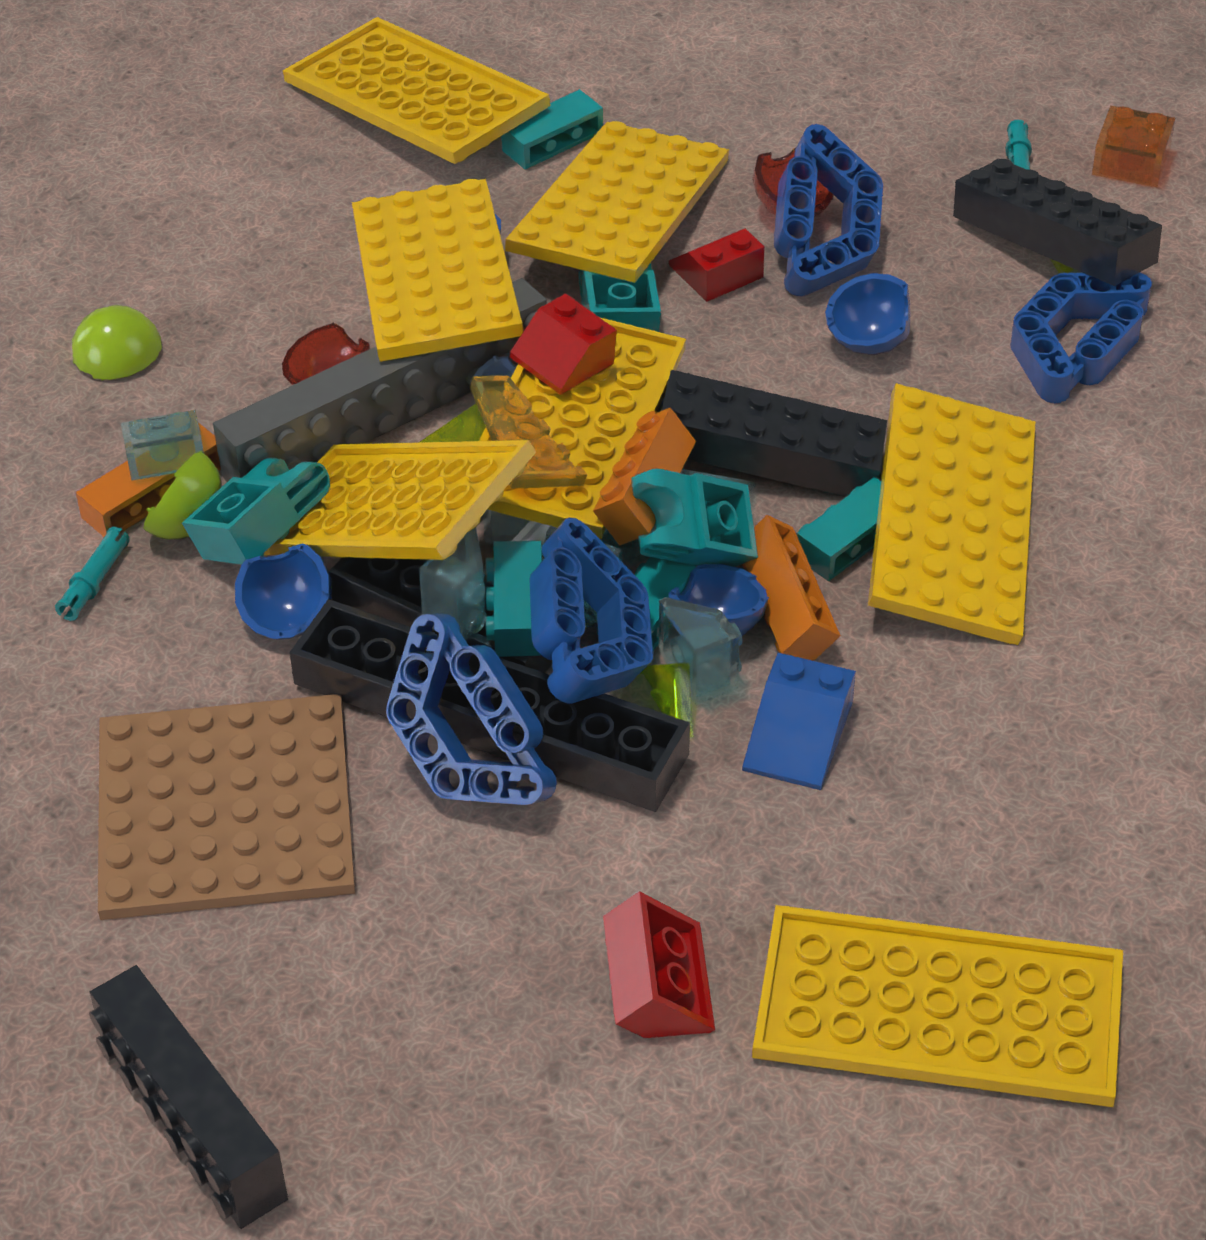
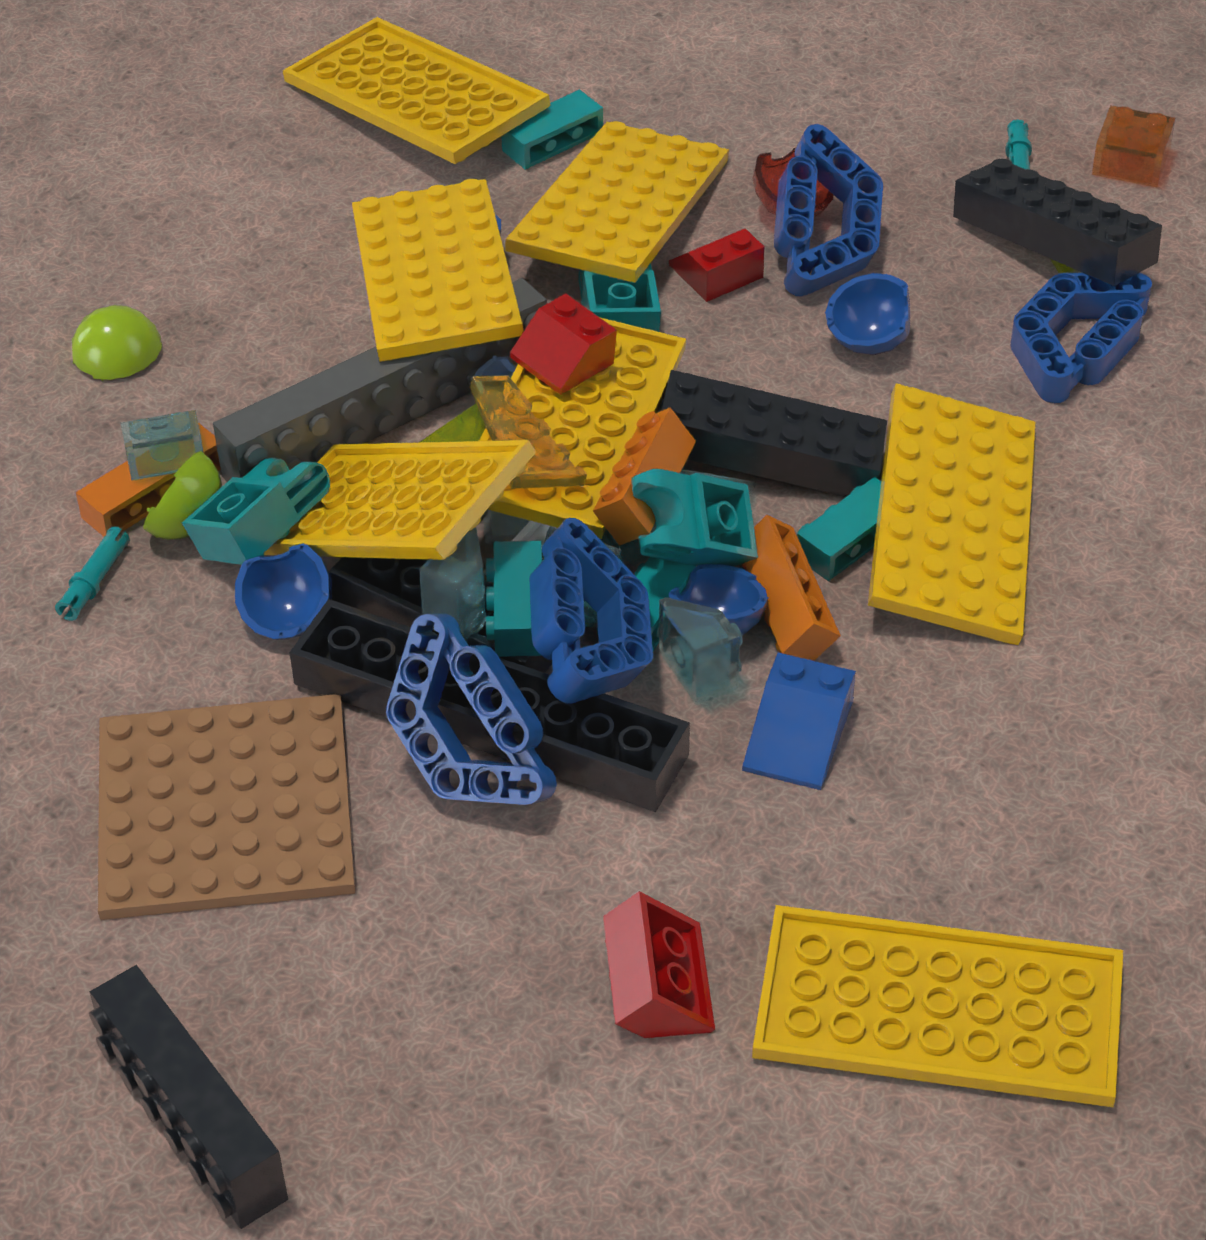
(319, 351): clear red cylinder -> none
(671, 689): clear neon green tile -> none

